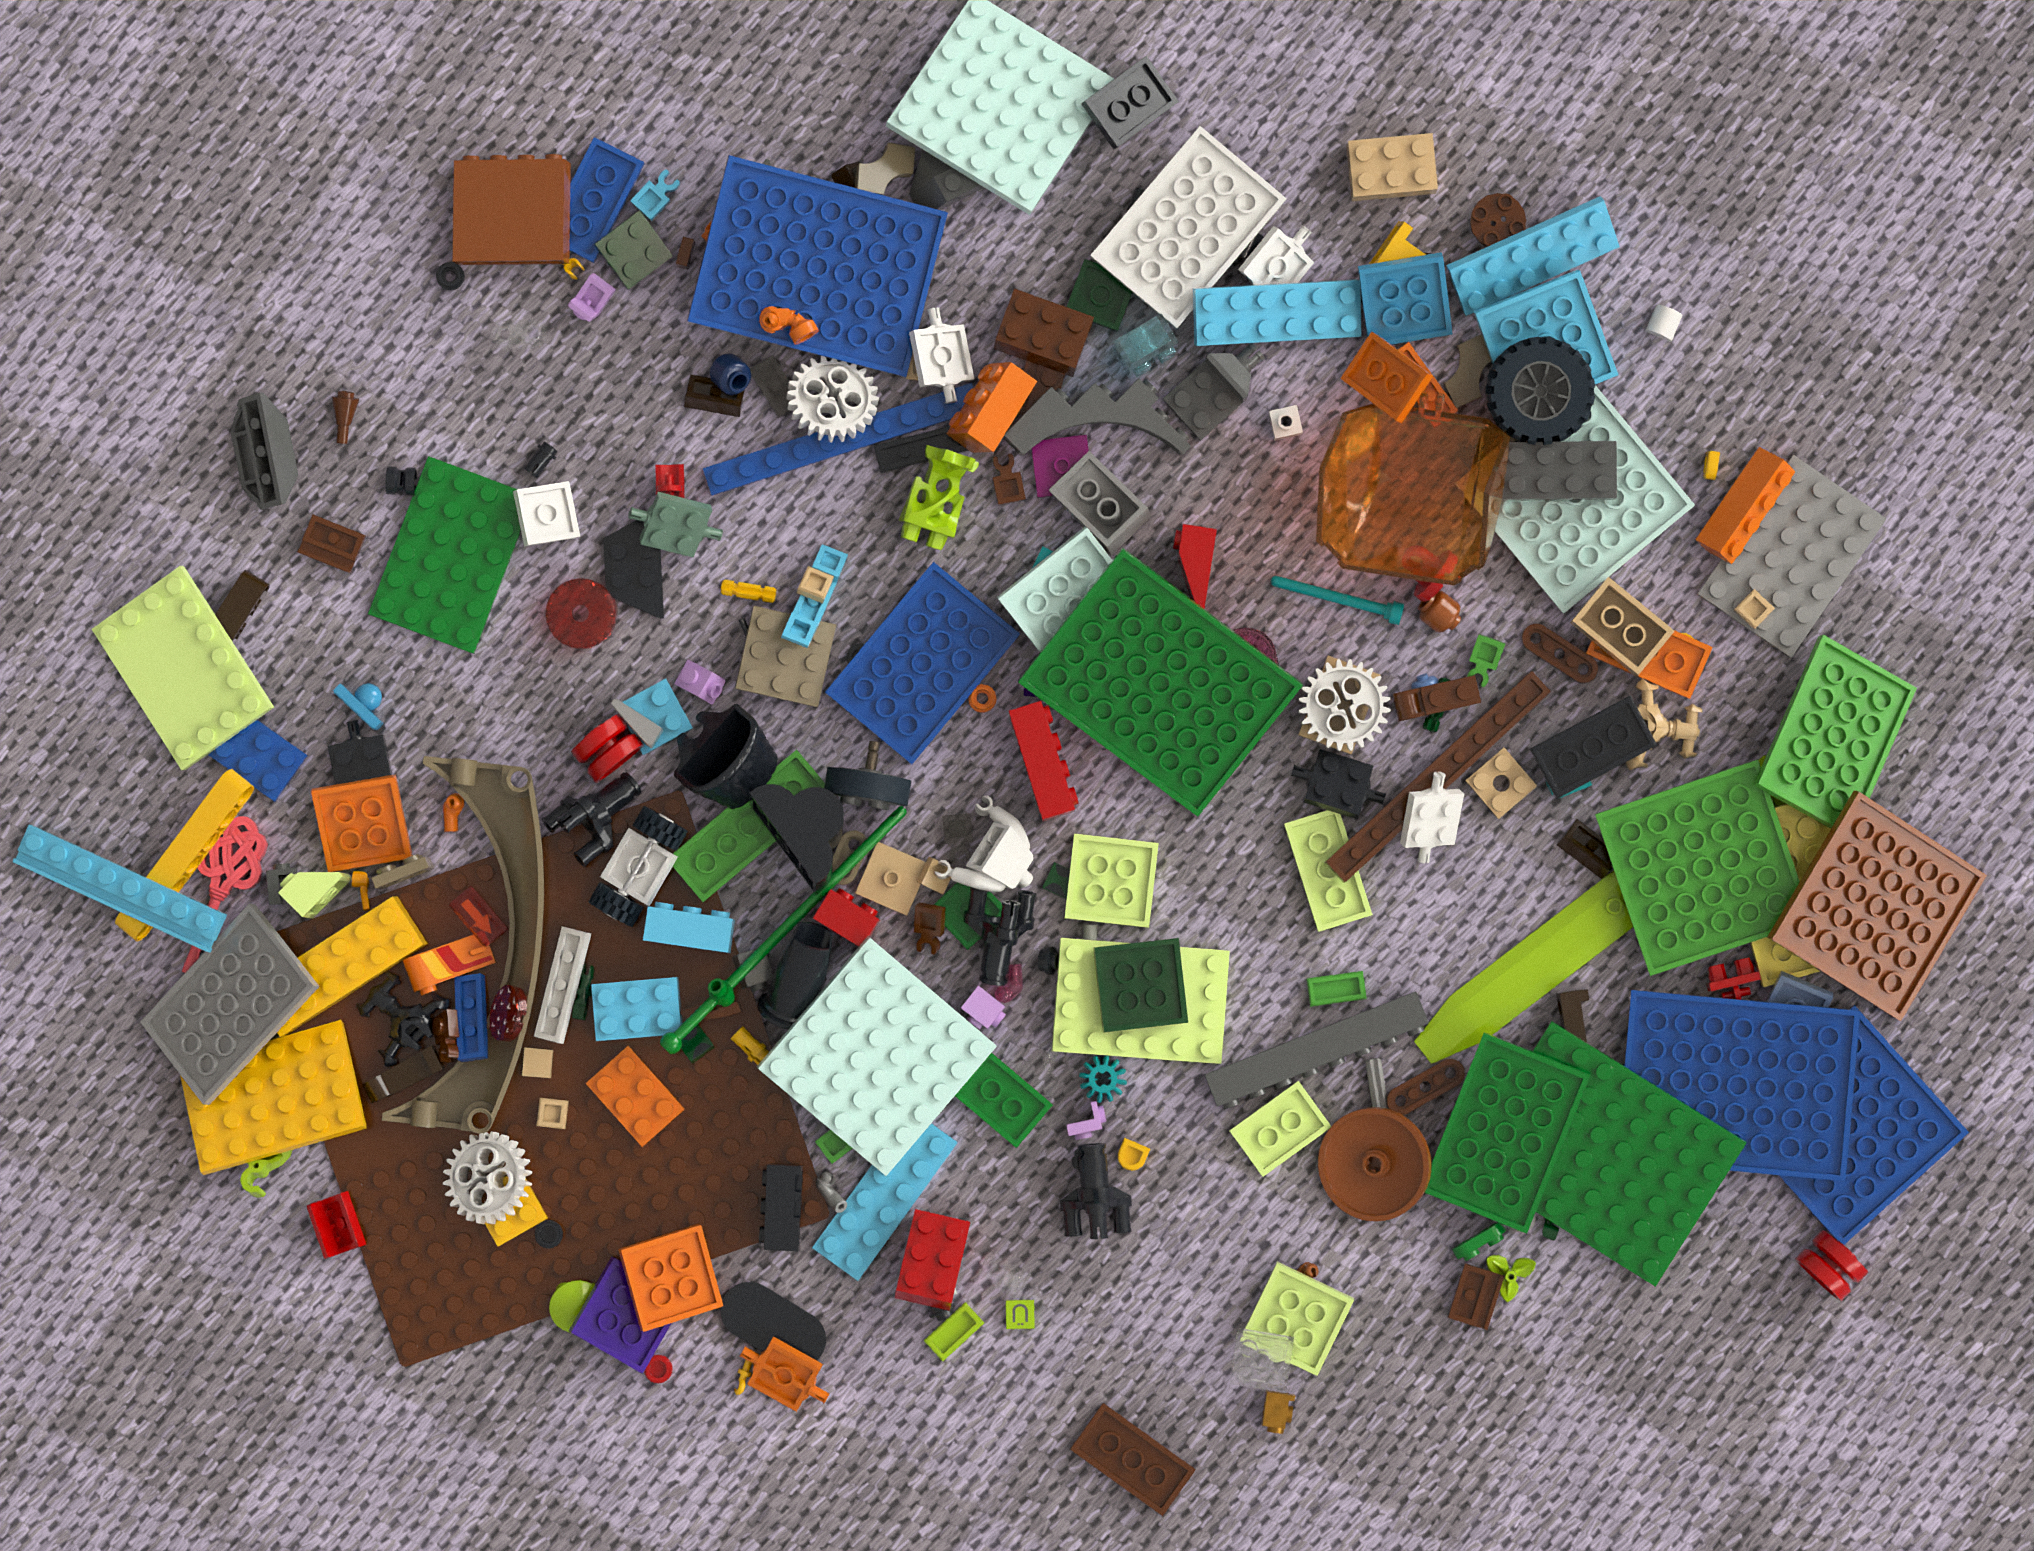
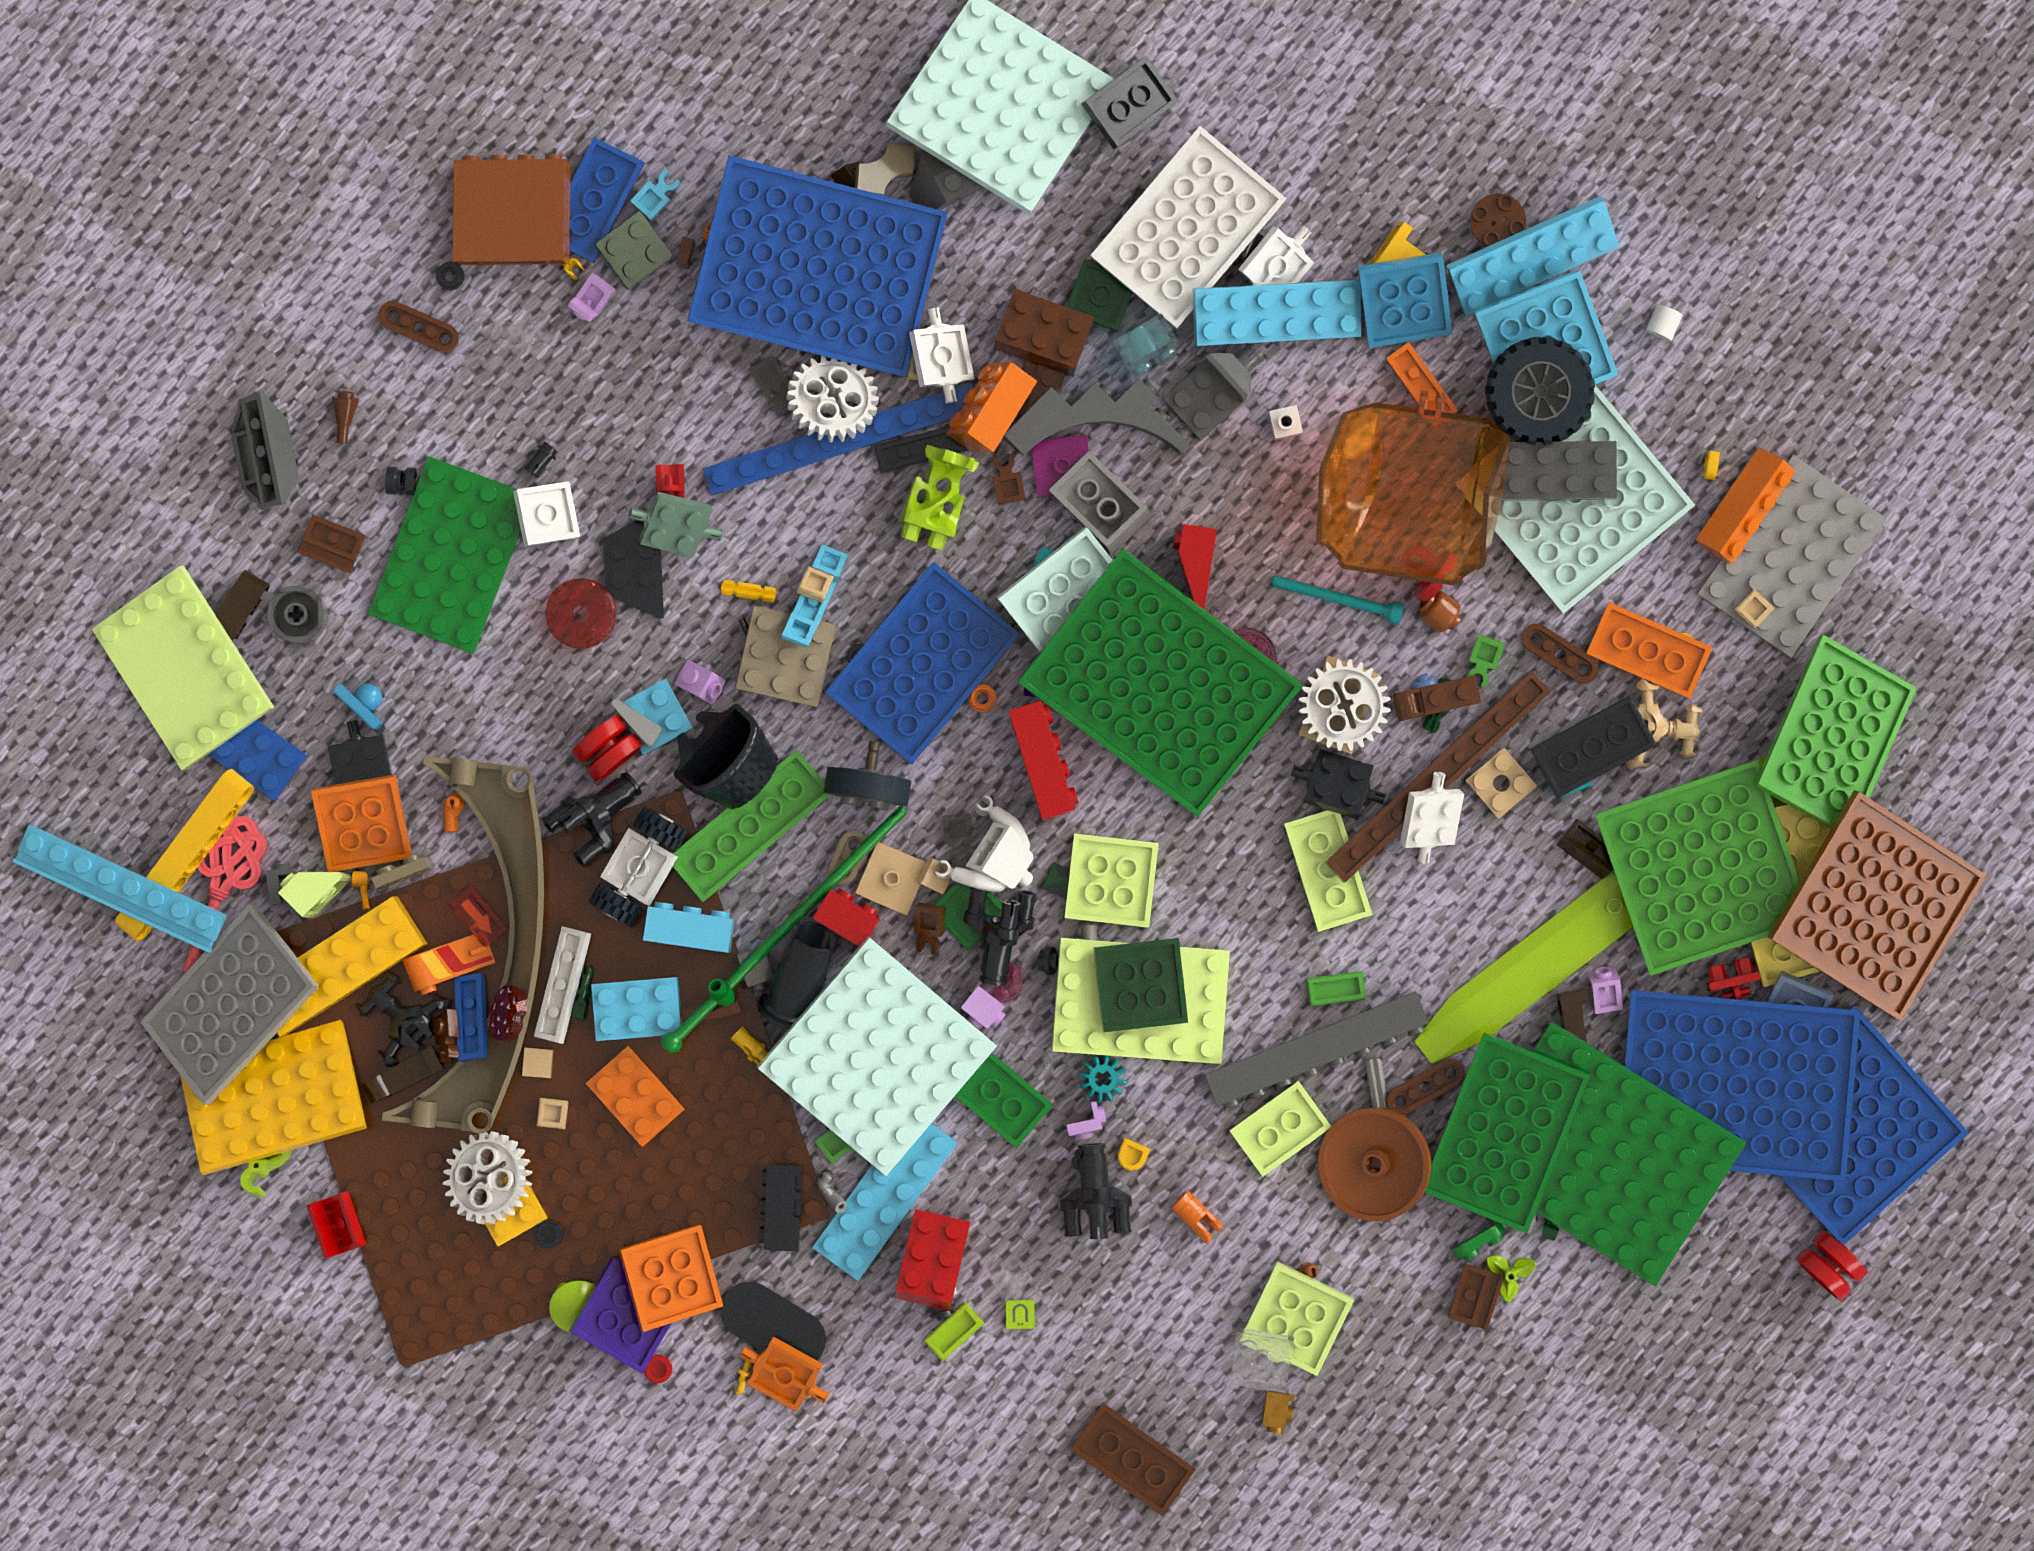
(286, 603): none -> dark grey brick
(409, 317): none -> reddish brown plate
(696, 1044): dark green tile -> none
(706, 396): dark brown slope -> none
(730, 374): dark blue head -> none
(776, 319): orange arm -> none
(803, 826): black brick -> none
(1191, 1211): none -> orange hinge
(1386, 377): orange plate -> none
(1392, 167): tan brick -> none
(1465, 383): dark tan tile -> none
(1605, 990): none -> lavender bracket
(1622, 626): tan brick -> none

